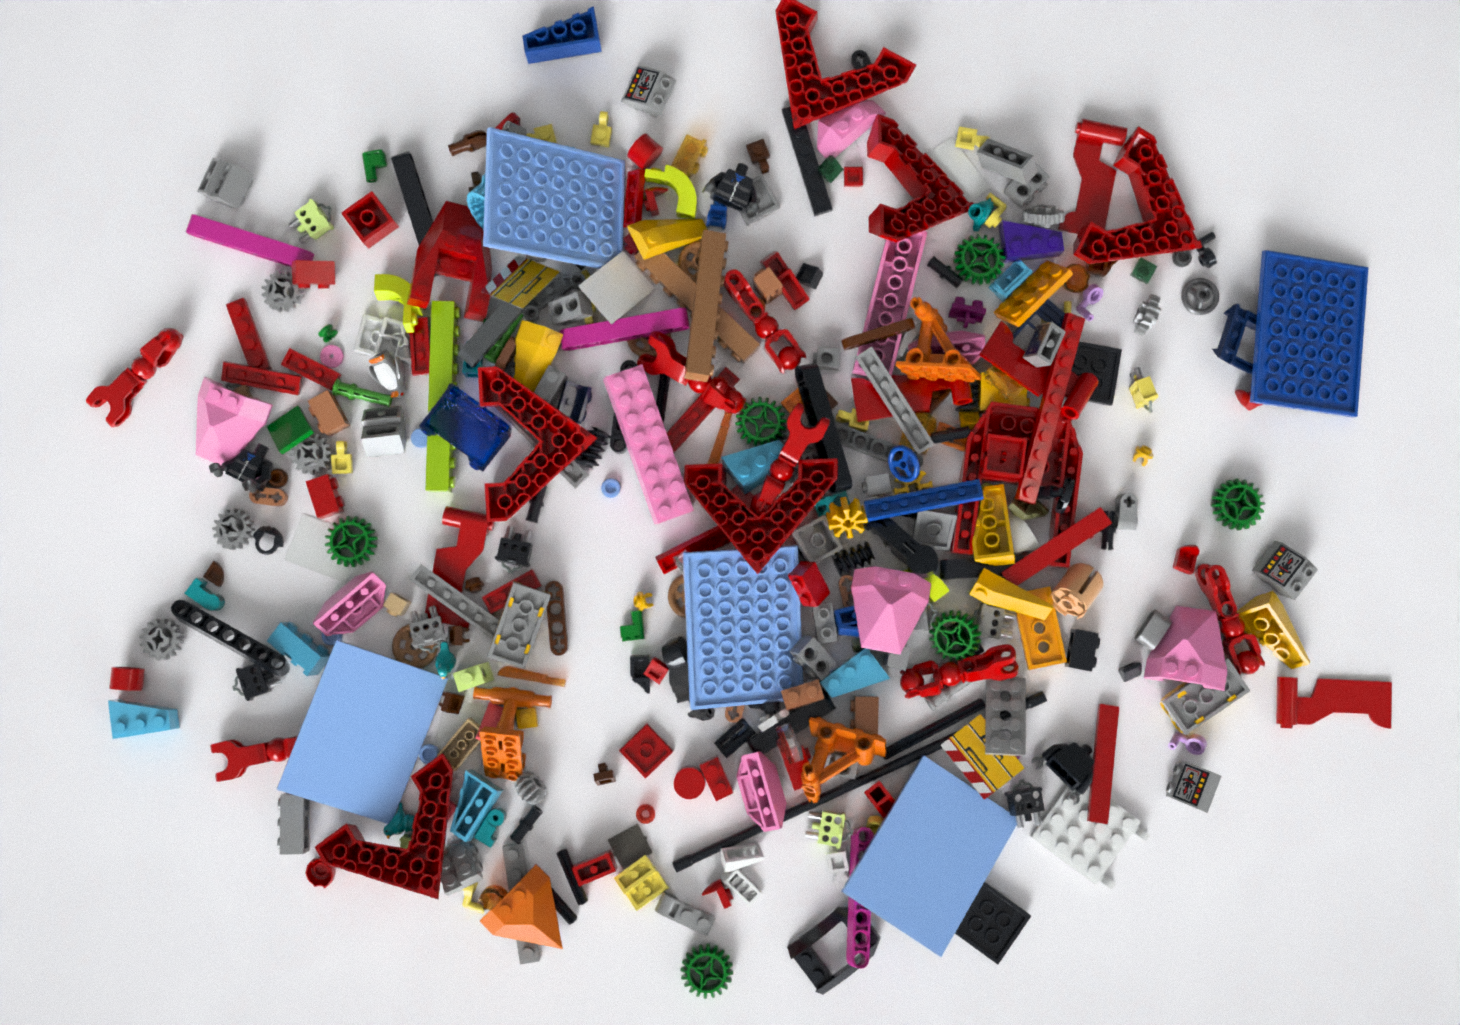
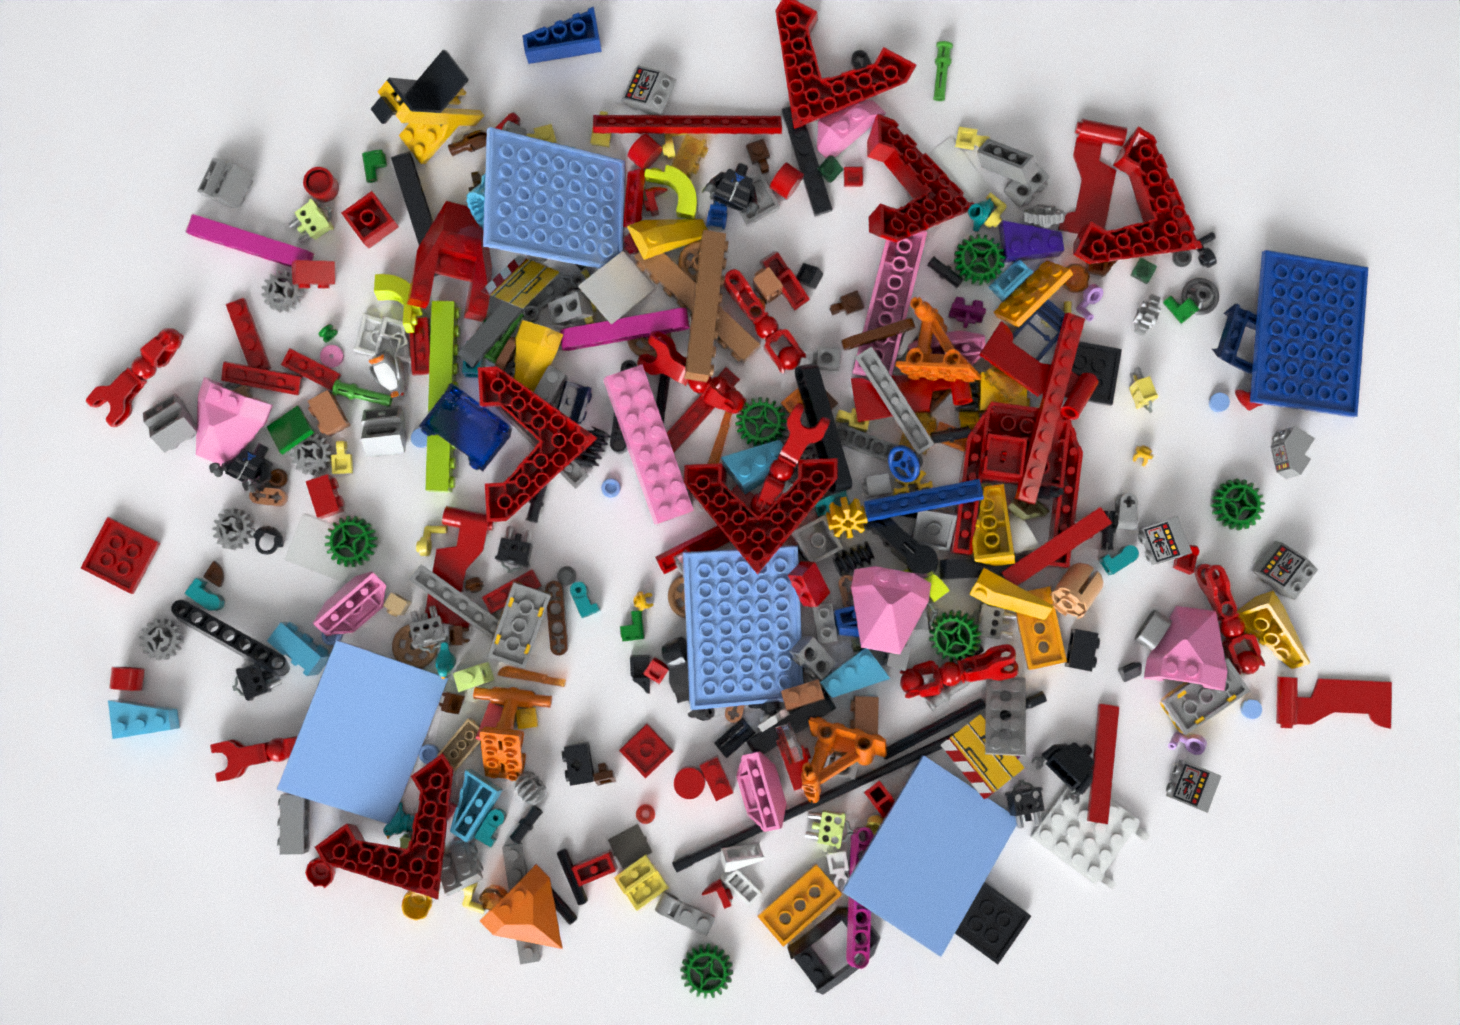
(120, 555): none -> red plate
(170, 423): none -> light grey piece
(321, 184): none -> red piece
(416, 905): none -> yellow hair
(424, 106): none -> piece
(424, 546): none -> light yellow plate
(566, 575): none -> dark grey plate
(579, 593): none -> teal leg
(585, 772): none -> black brick
(668, 148): none -> light yellow plate
(687, 124): none -> red plate
(786, 180): none -> red piece
(799, 918): none -> light orange plate
(849, 303): none -> reddish brown plate
(944, 61): none -> bright green pin
(1044, 344): light grey brick -> none
(1064, 499): black tile -> none
(1123, 558): none -> teal leg
(1164, 541): none -> light grey piece
(1183, 311): none -> green piece
(1219, 402): none -> light blue tile
(1251, 709): none -> light blue tile
(1290, 450): none -> light grey piece

